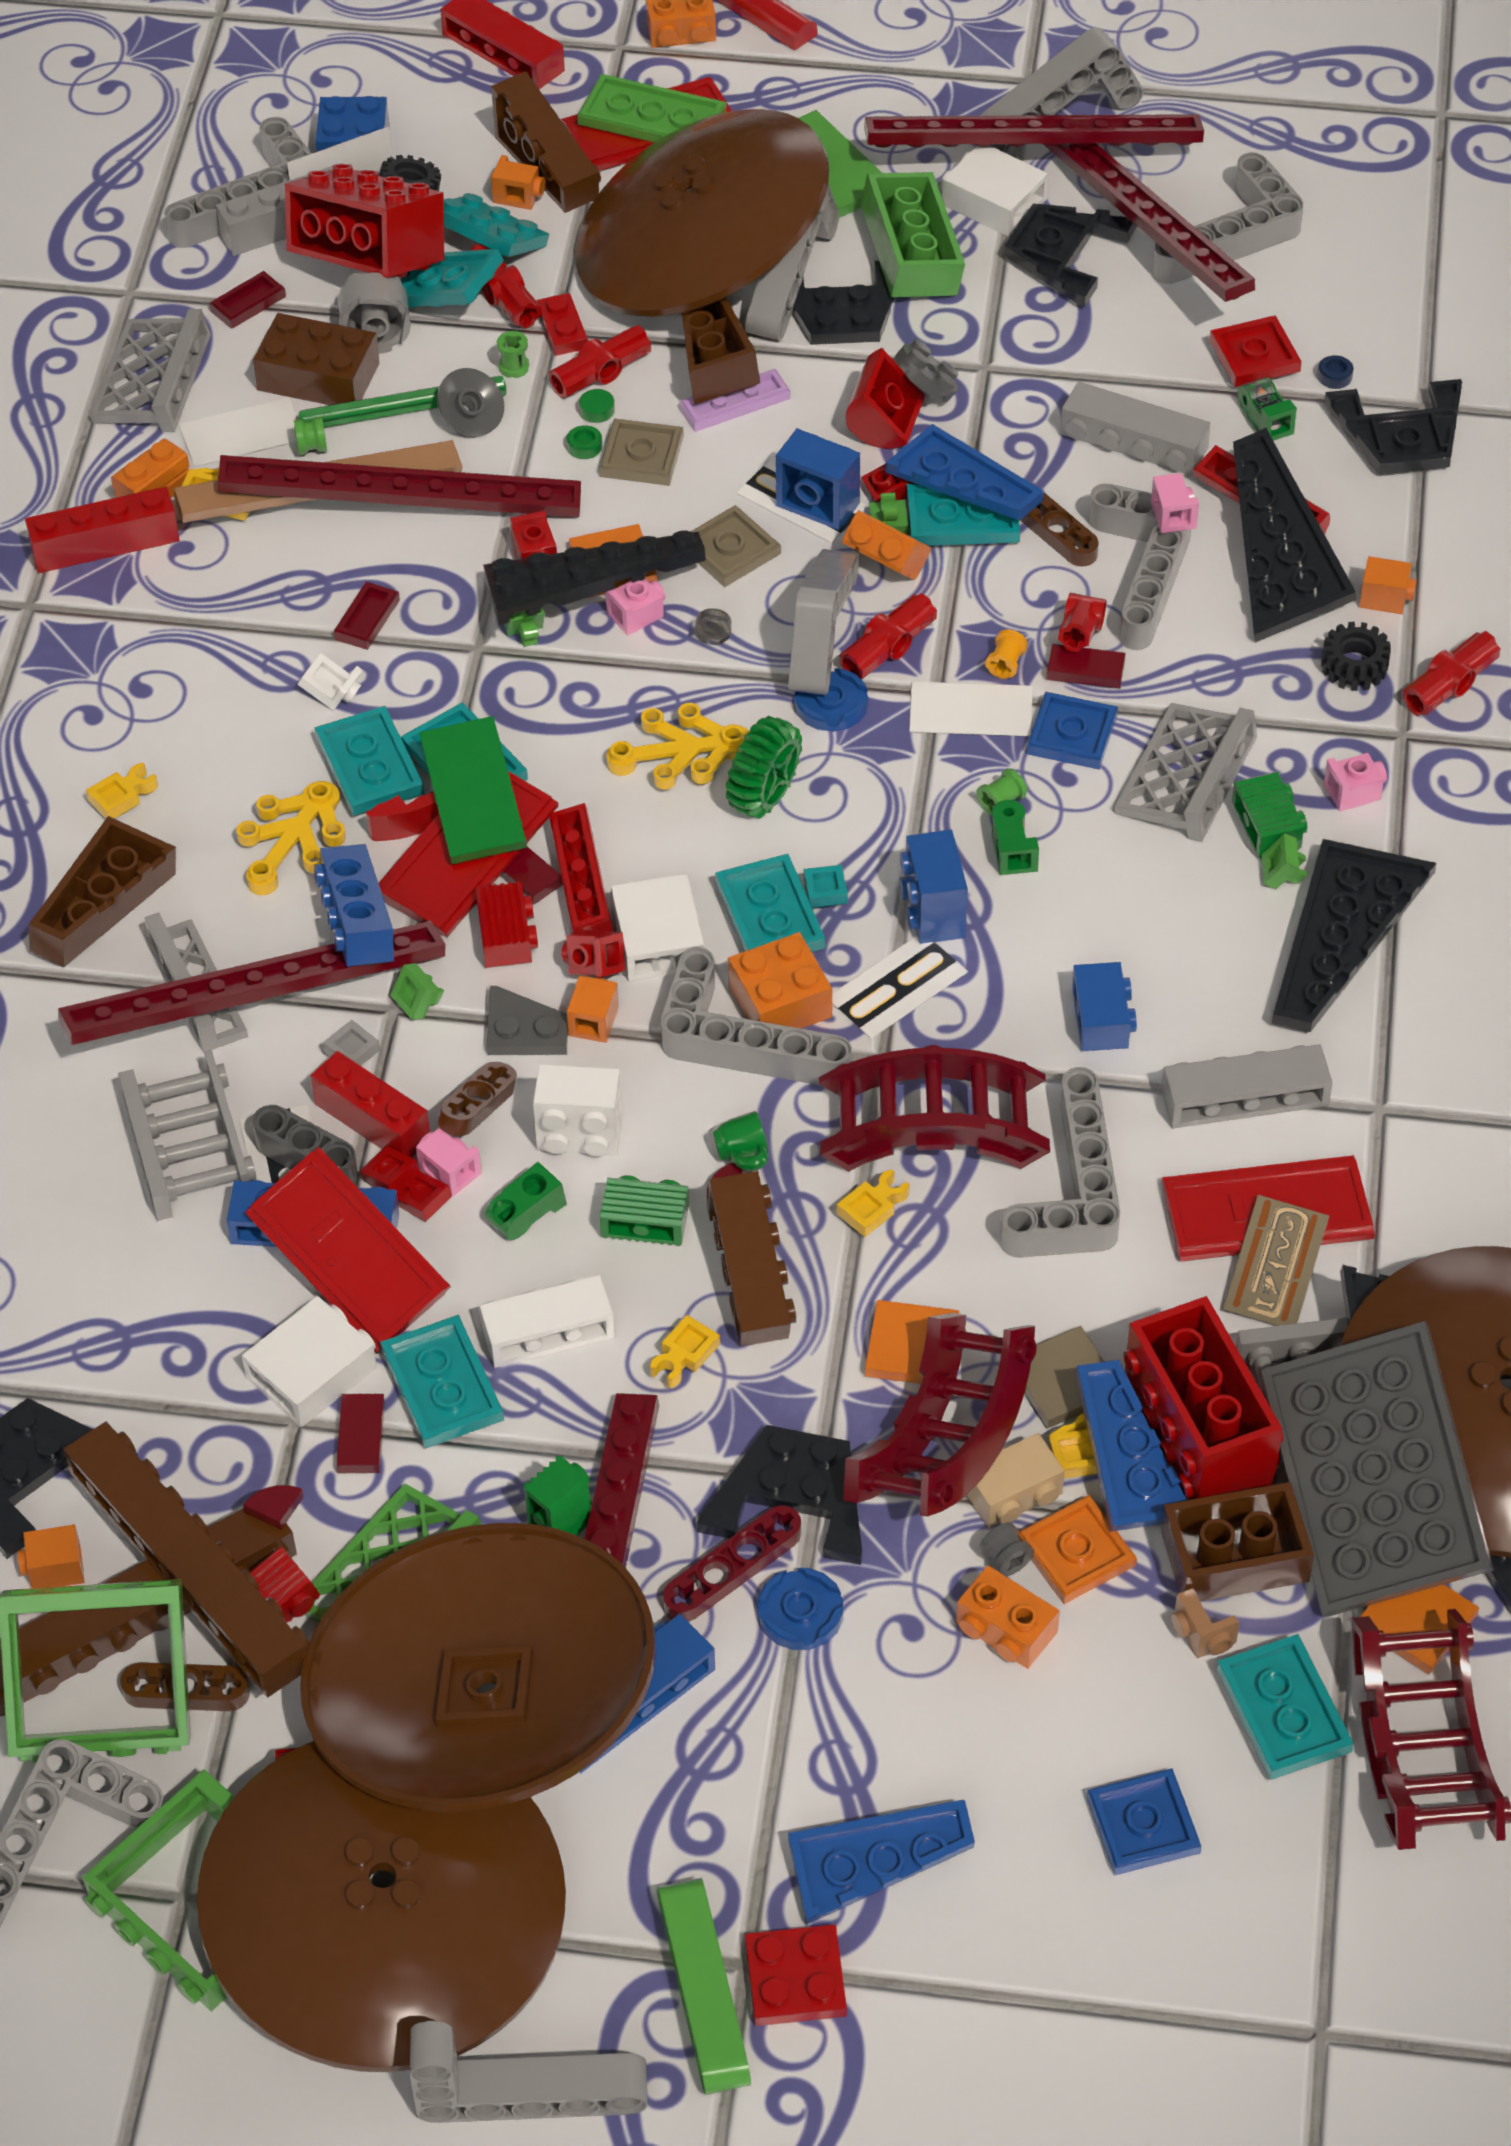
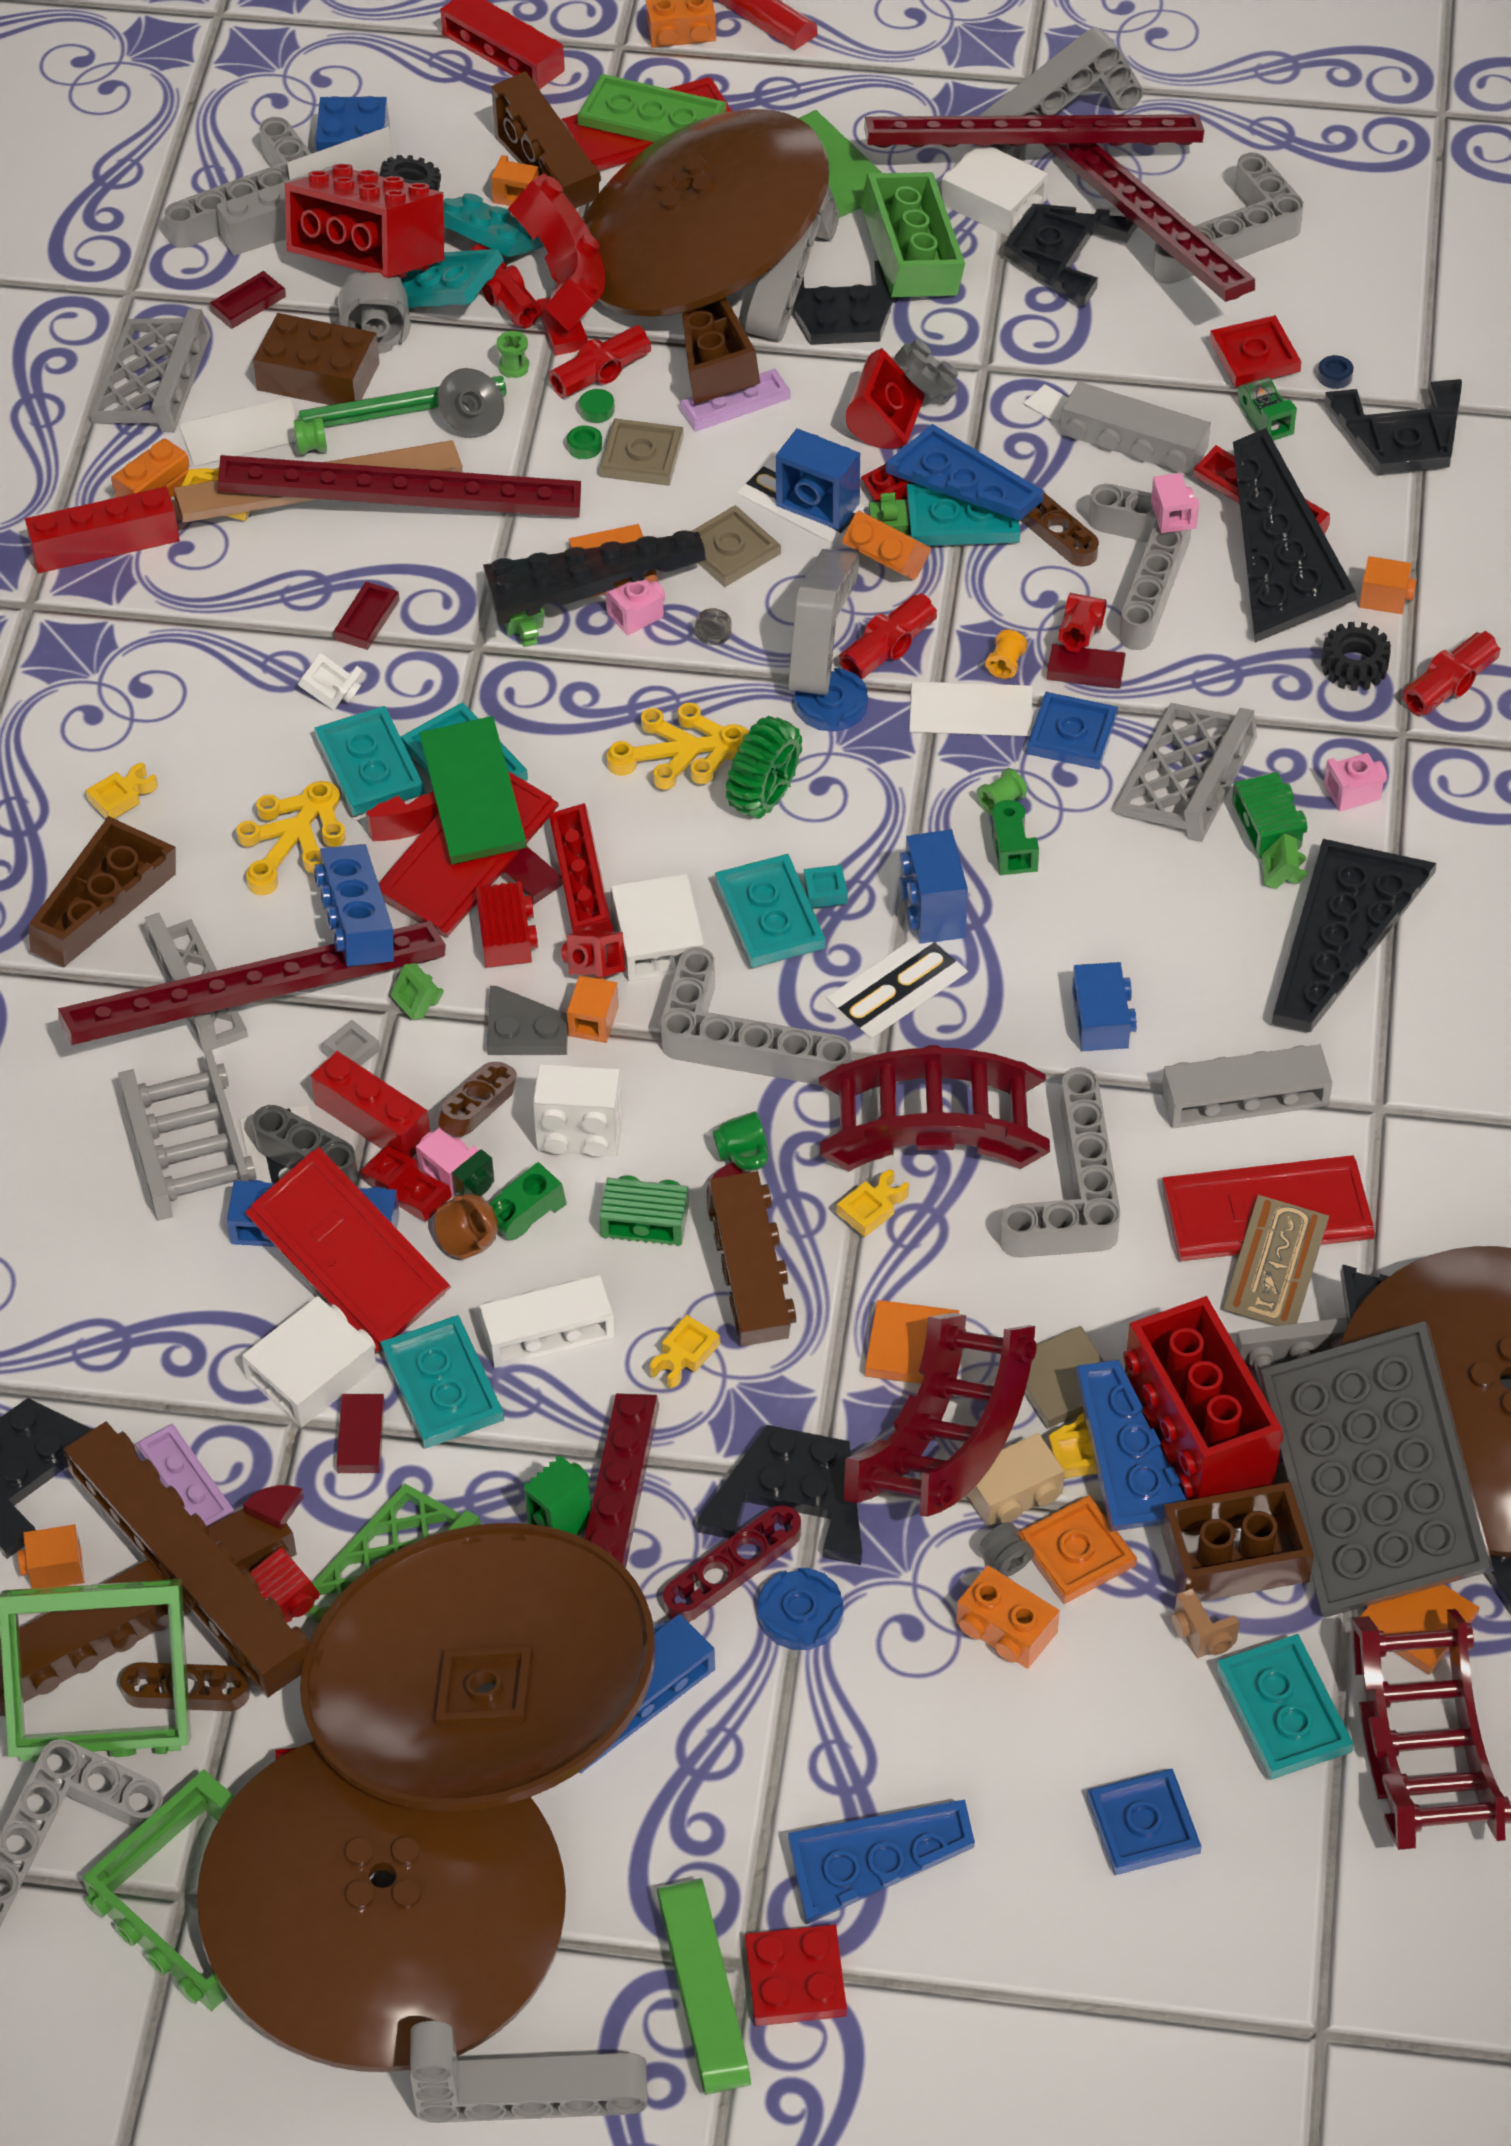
(183, 1471): none -> lavender tile
(465, 1226): none -> dark orange hair
(474, 1175): none -> dark green plate
(531, 535): red brick -> none
(571, 248): none -> red brick
(781, 984): orange brick -> none
(1047, 402): none -> white sticker

